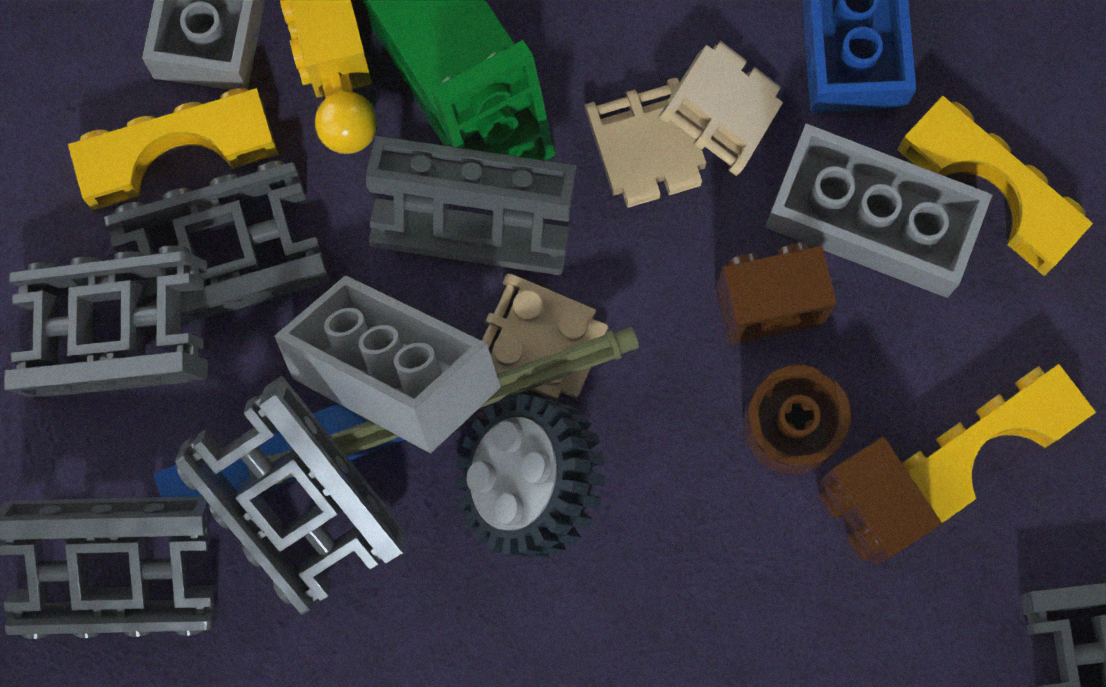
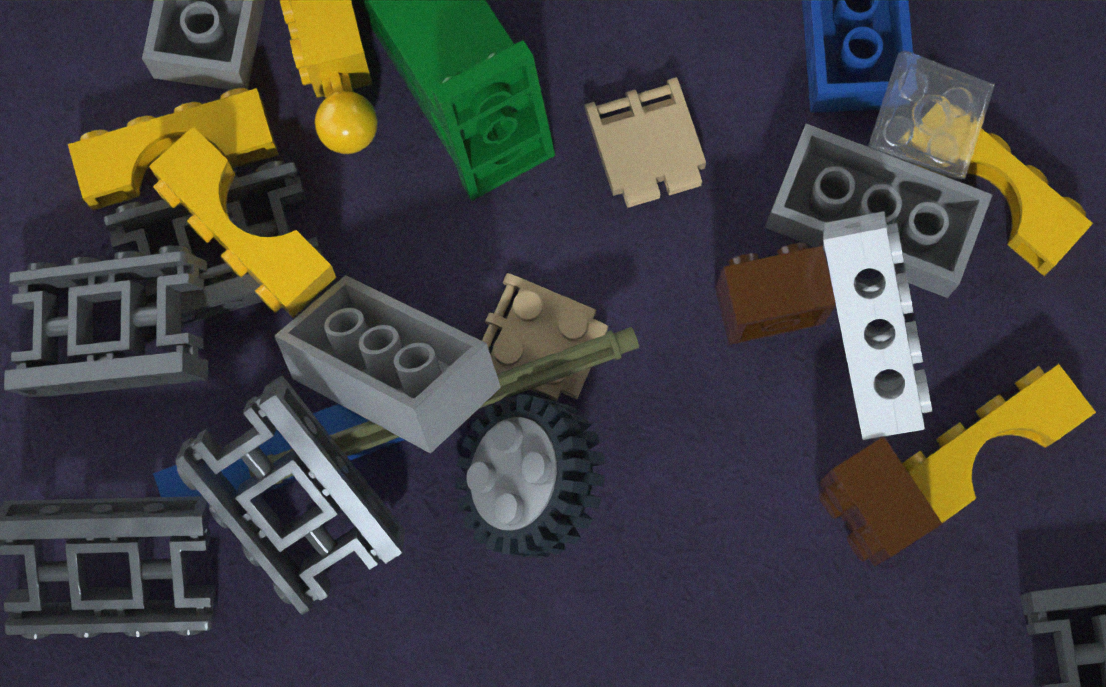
(283, 265): none -> yellow arch
(432, 176): dark grey fence -> none
(723, 105): tan plate -> none
(811, 397): reddish brown brick -> none
(883, 402): none -> white brick
(931, 115): none -> clear plate

